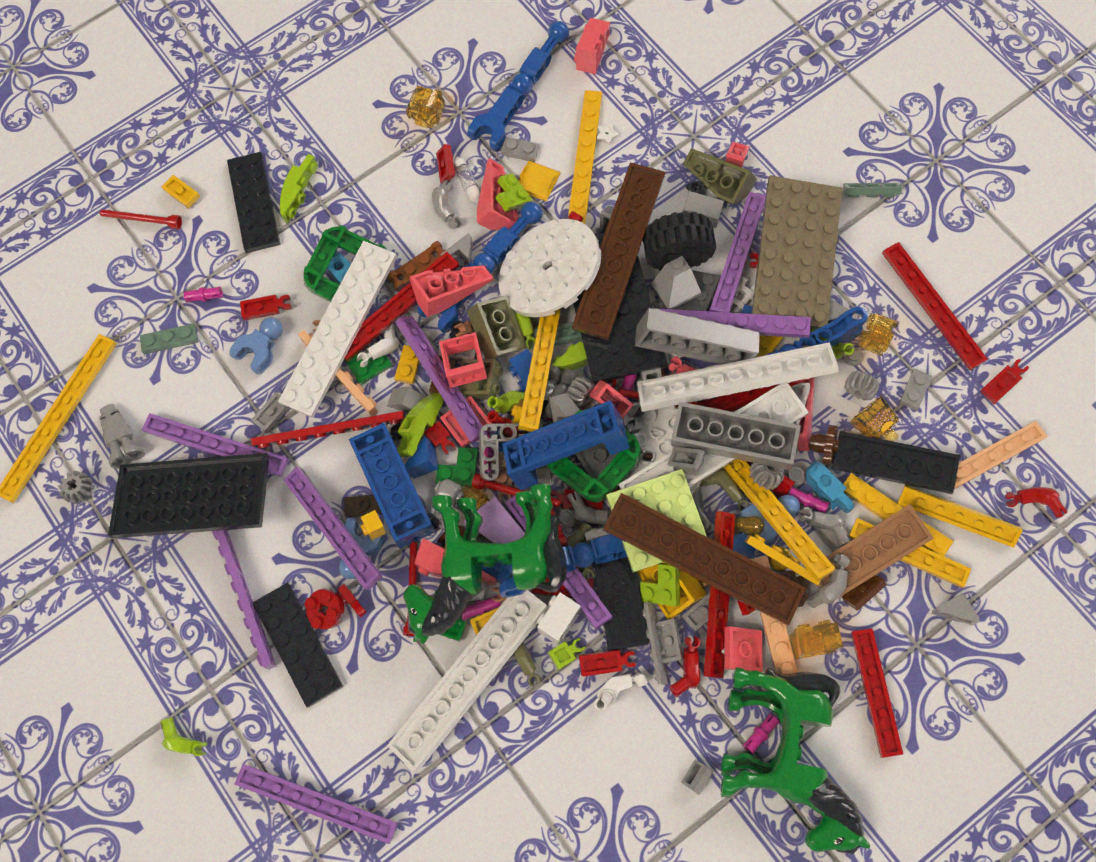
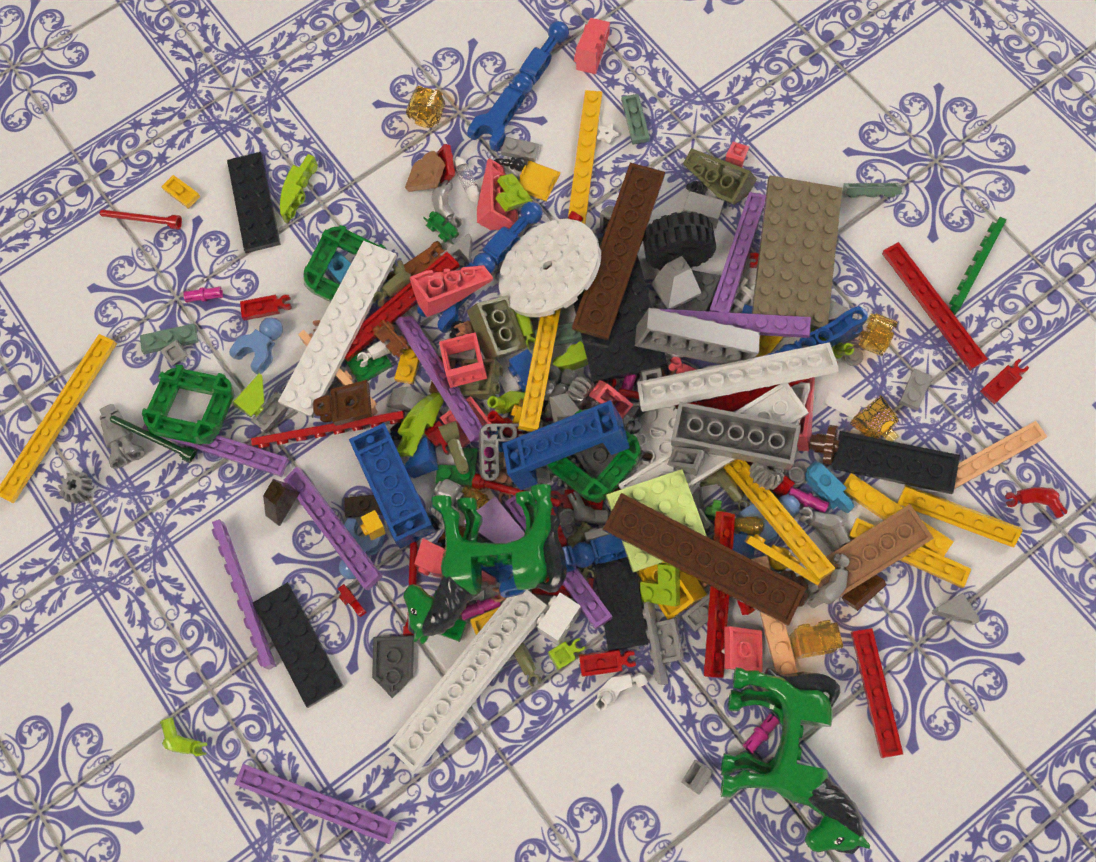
(174, 352): none -> light grey plate
(179, 378): none -> green plate
(187, 453): none -> dark green piece
(190, 496): black plate -> none
(251, 398): none -> lime slope
(279, 500): none -> dark brown slope
(314, 610): red plate -> none
(337, 407): none -> reddish brown plate
(393, 662): none -> dark grey tile
(395, 284): none -> olive arm
(396, 342): none -> dark orange hinge
(425, 173): none -> medium nougat plate
(447, 232): none -> green hinge
(451, 436): none -> olive piece
(517, 164): none -> black bar
(635, 119): none -> sand green plate
(691, 668): red arm -> none
(710, 511): none -> bright green plate
(861, 385): light grey gear -> none
(979, 258): none -> green plate

